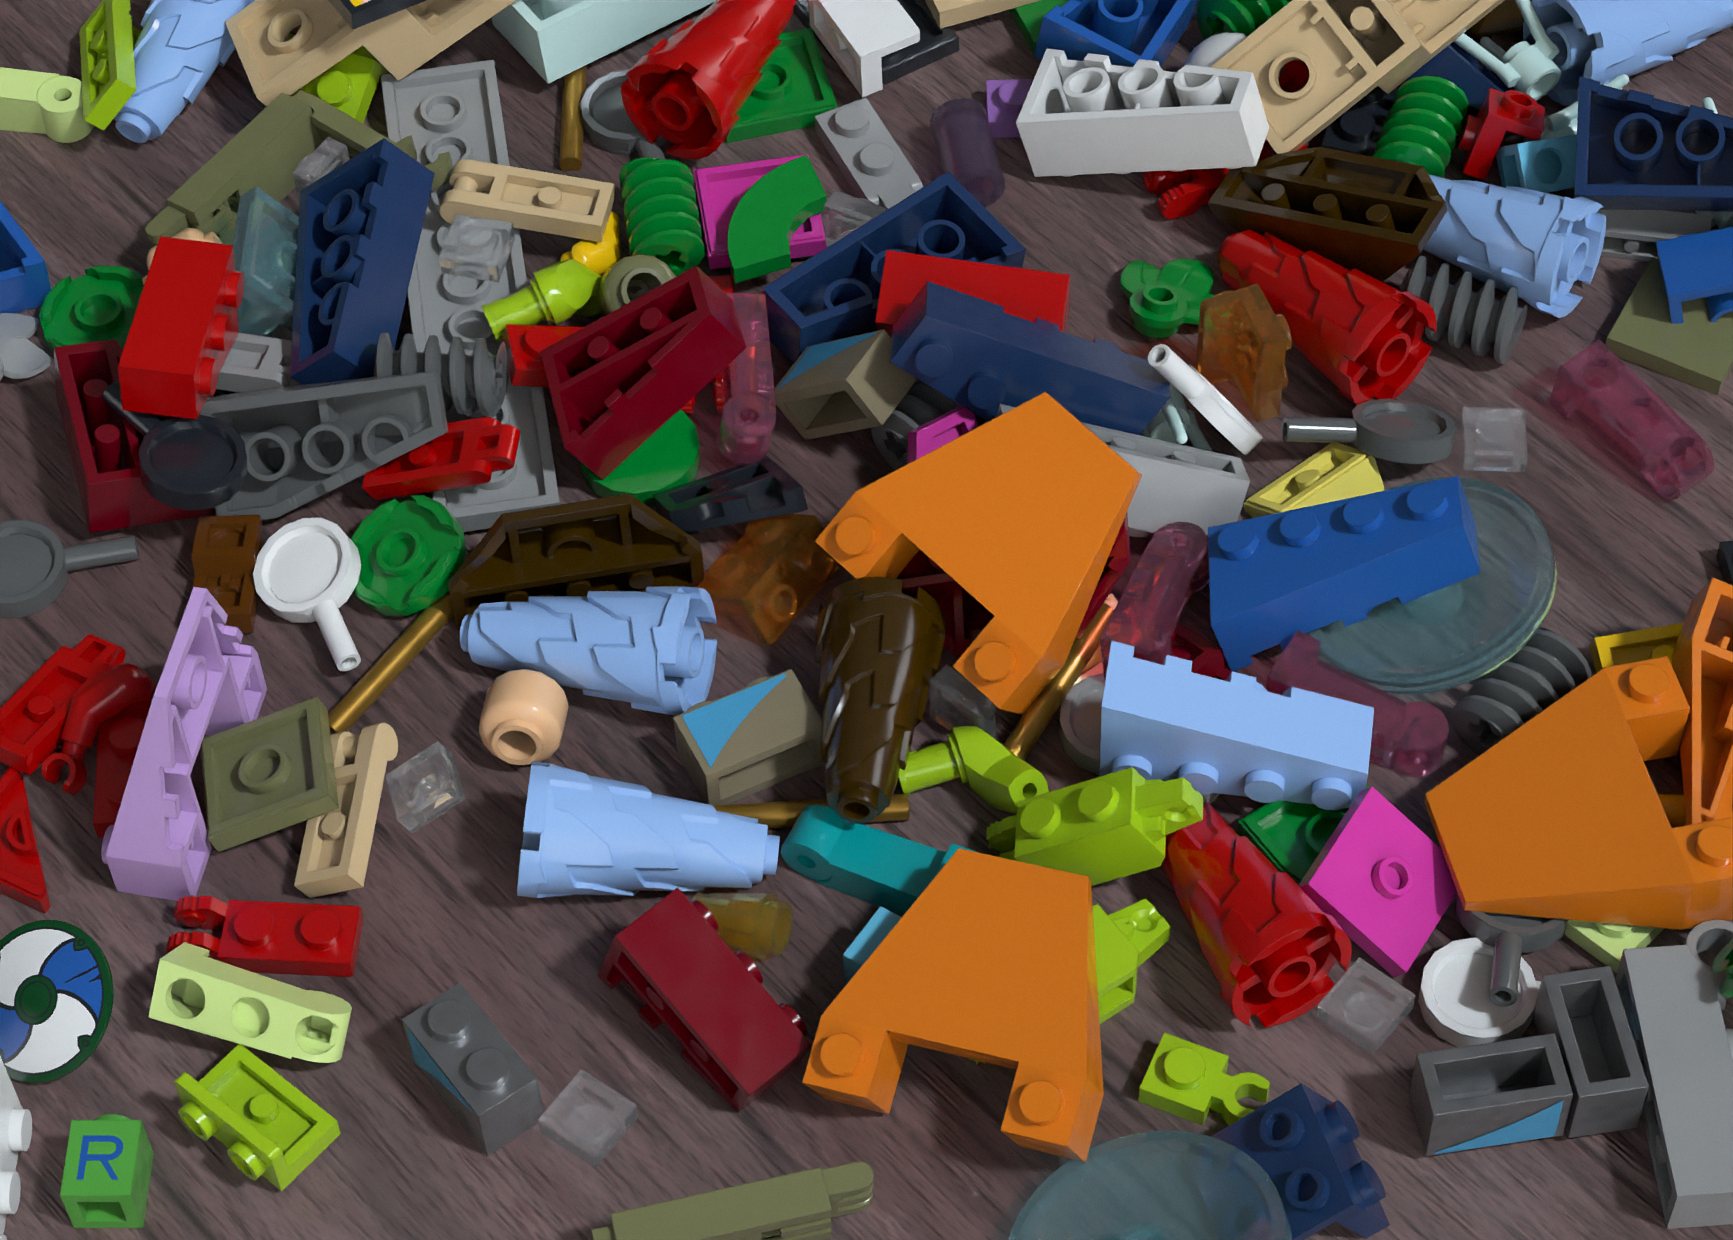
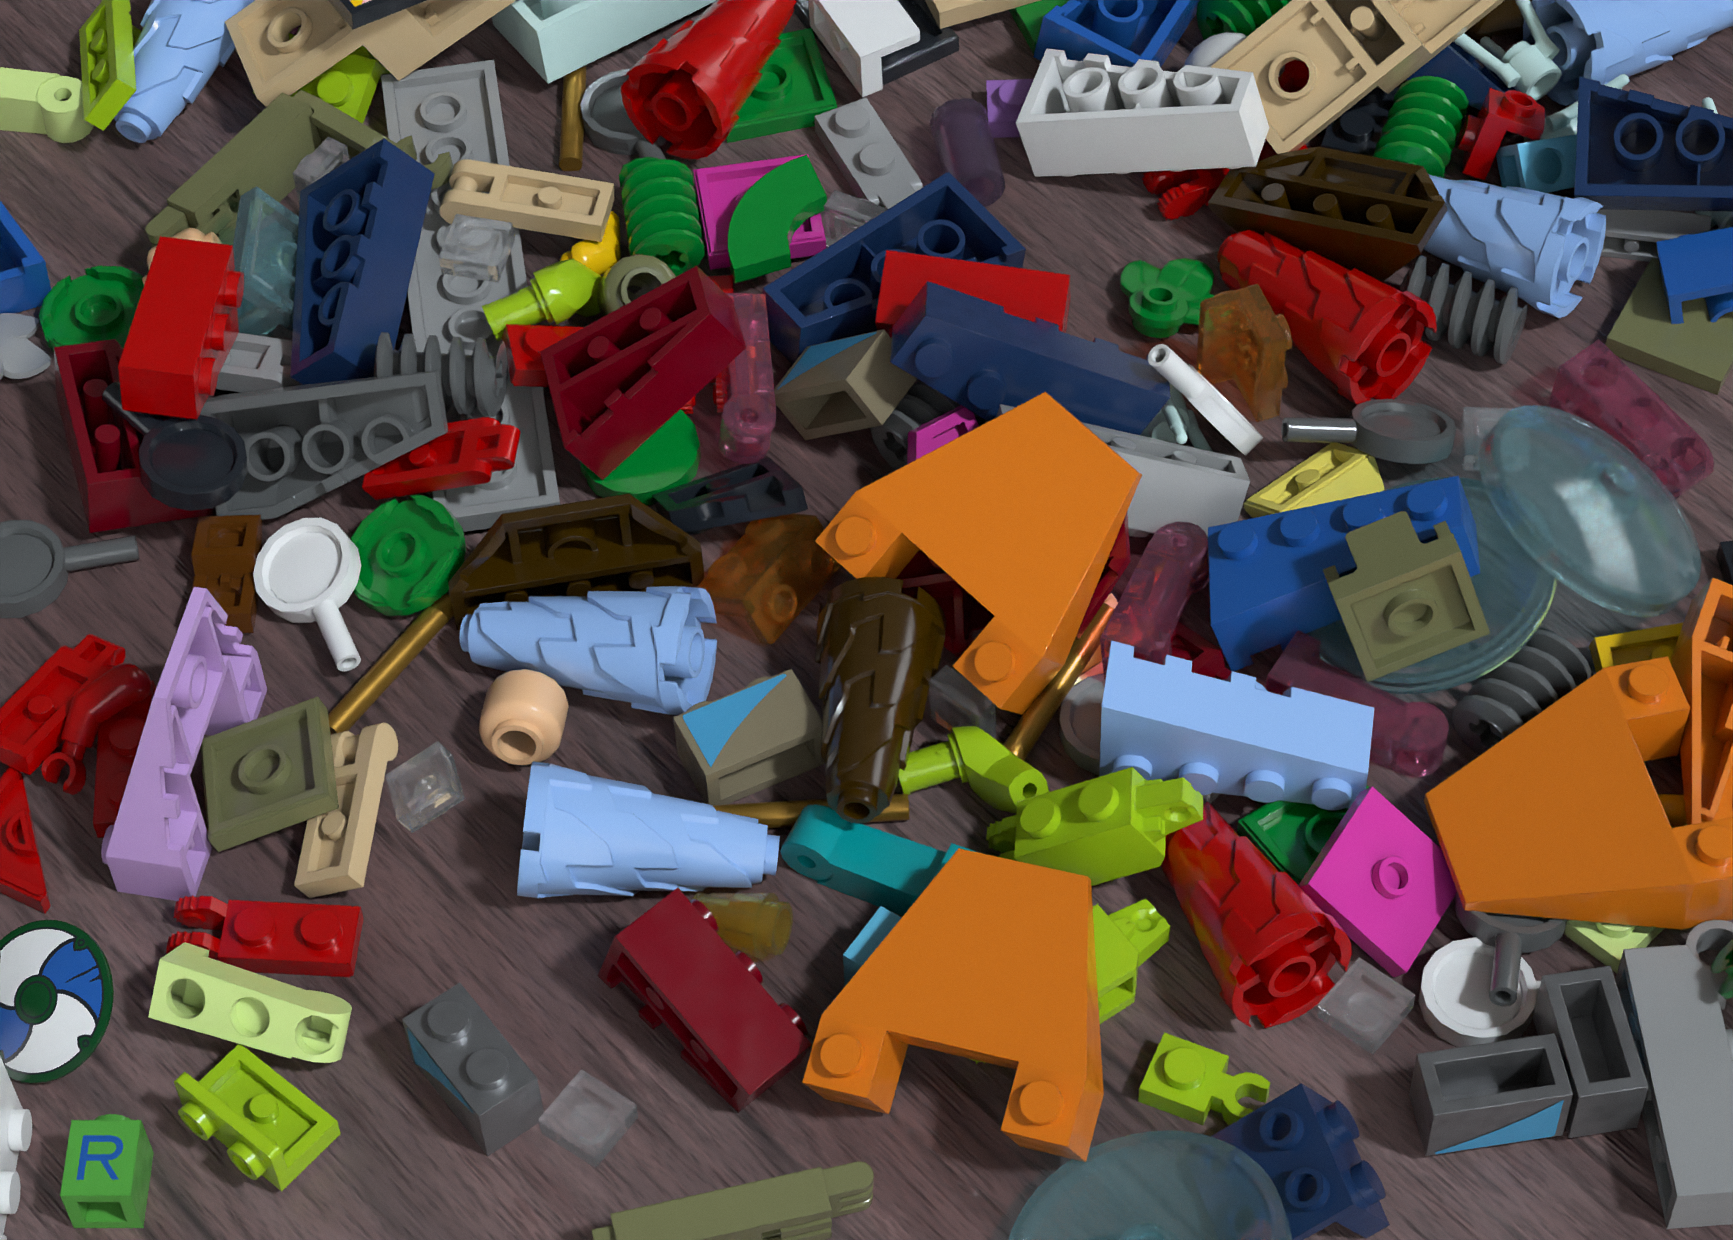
(1405, 596): none -> olive panel
(1589, 511): none -> clear light blue dish

